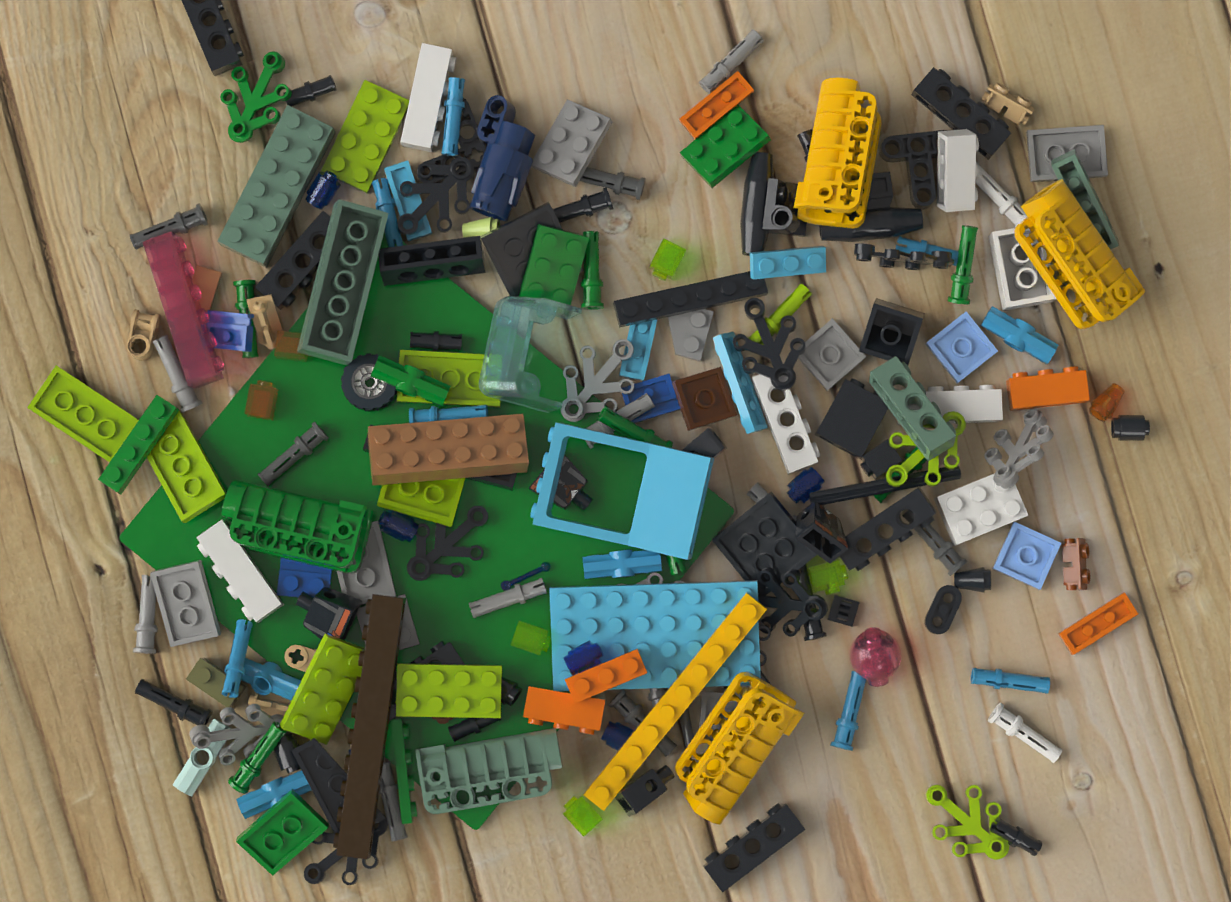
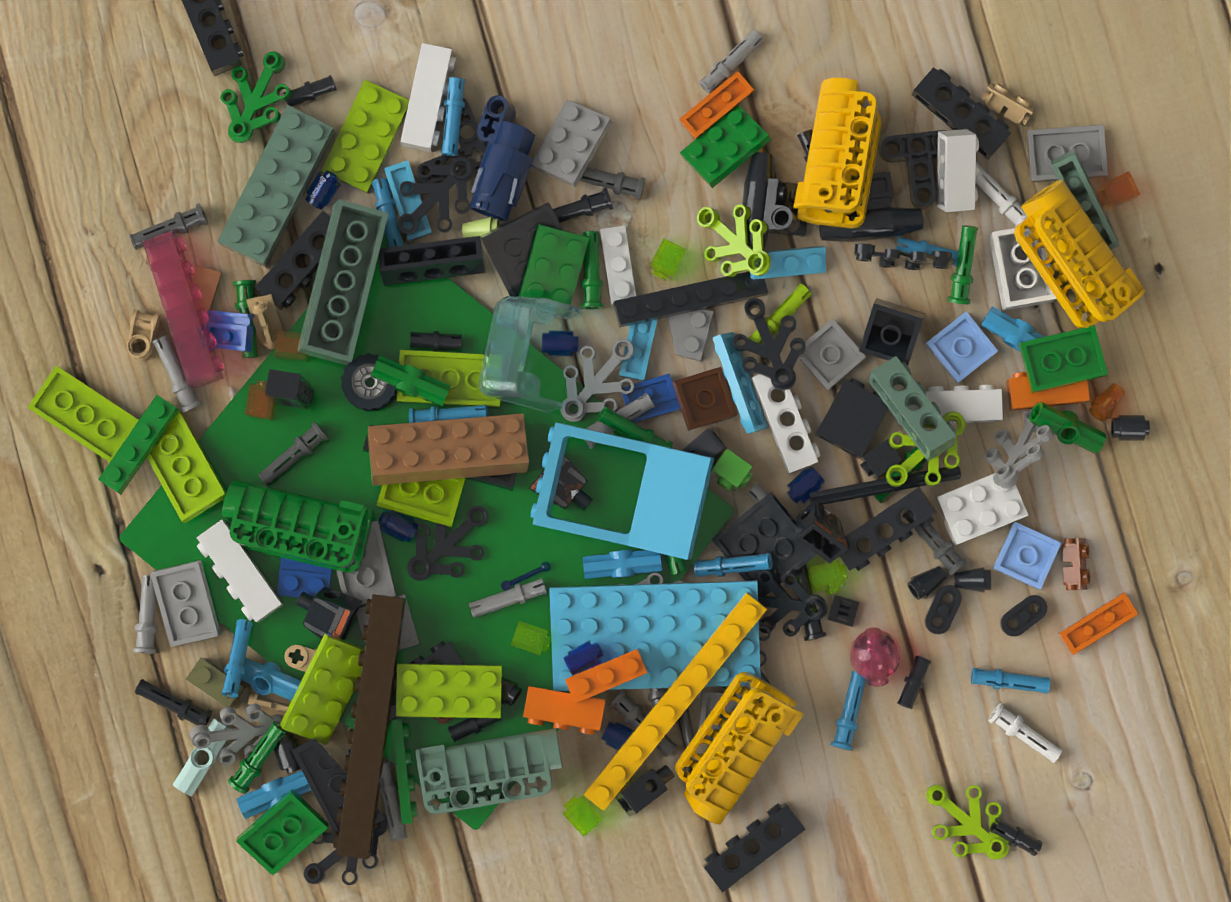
(288, 389): none -> black brick
(560, 343): none -> clear blue brick
(617, 263): none -> white plate
(723, 566): none -> dark azure pin
(731, 471): none -> bright green brick
(738, 241): none -> lime plant
(914, 682): none -> black pin
(925, 583): none -> black cone
(1023, 616): none -> black plate
(1063, 359): none -> green plate
(1068, 427): none -> green piece
(1118, 191): none -> clear orange brick

